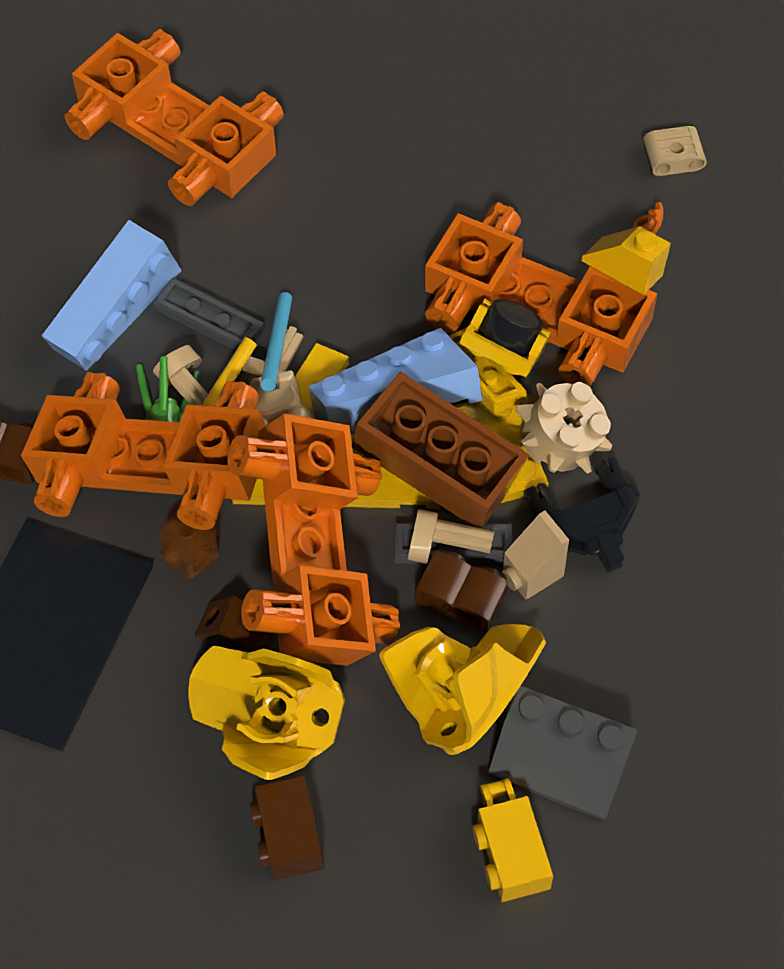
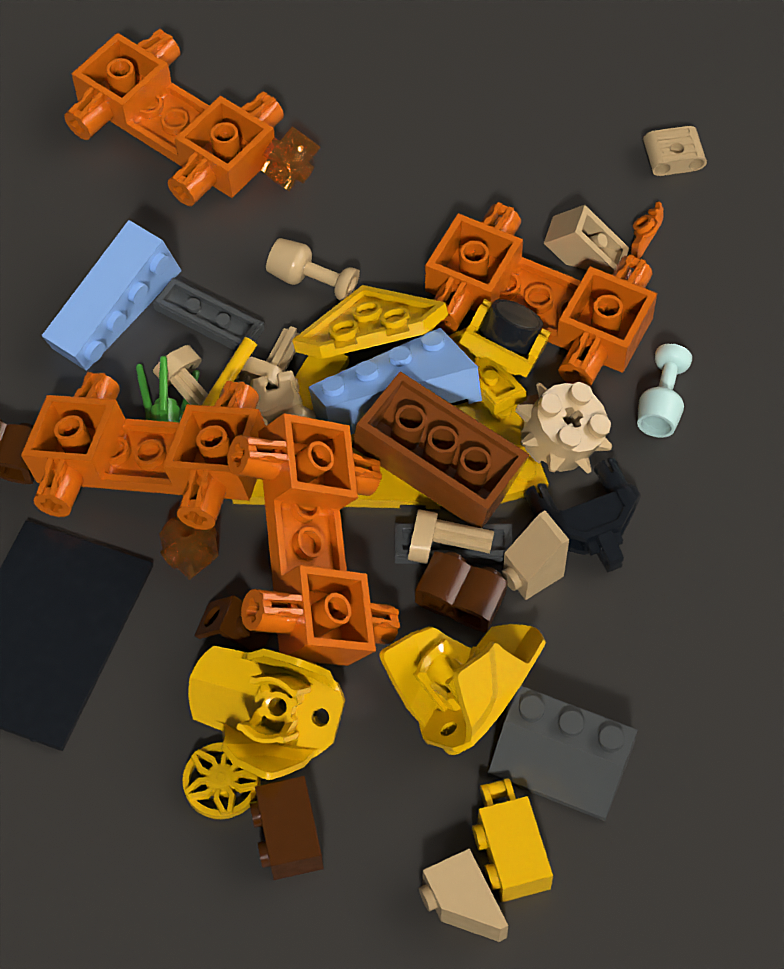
(221, 782): none -> yellow wheel
(276, 342): medium azure bar -> none
(285, 164): none -> clear orange brick
(293, 262): none -> tan piece
(368, 320): none -> yellow plate
(463, 896): none -> tan slope
(584, 241): none -> tan slope
(630, 257): yellow slope -> none
(661, 406): none -> light aqua piece

